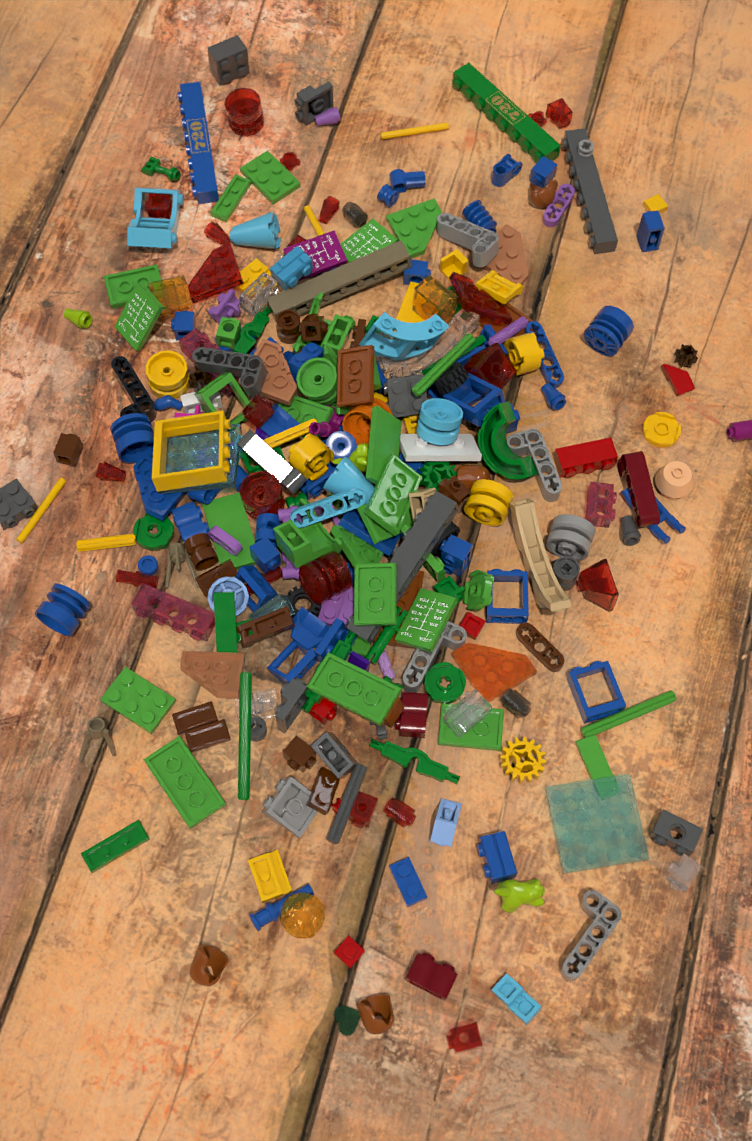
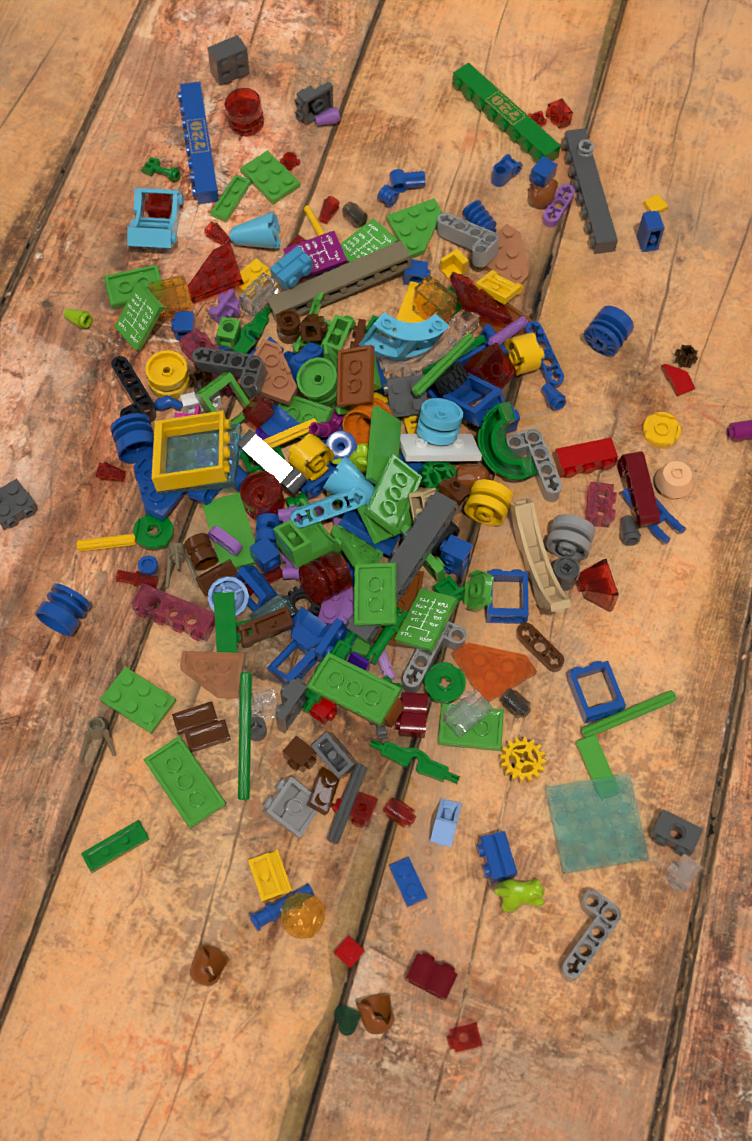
(41, 510): yellow bar -> none
(68, 449): reddish brown brick -> none
(188, 520): blue brick -> none
(413, 131): yellow bar -> none
(472, 625): red plate -> none
(516, 999): medium azure slope -> none

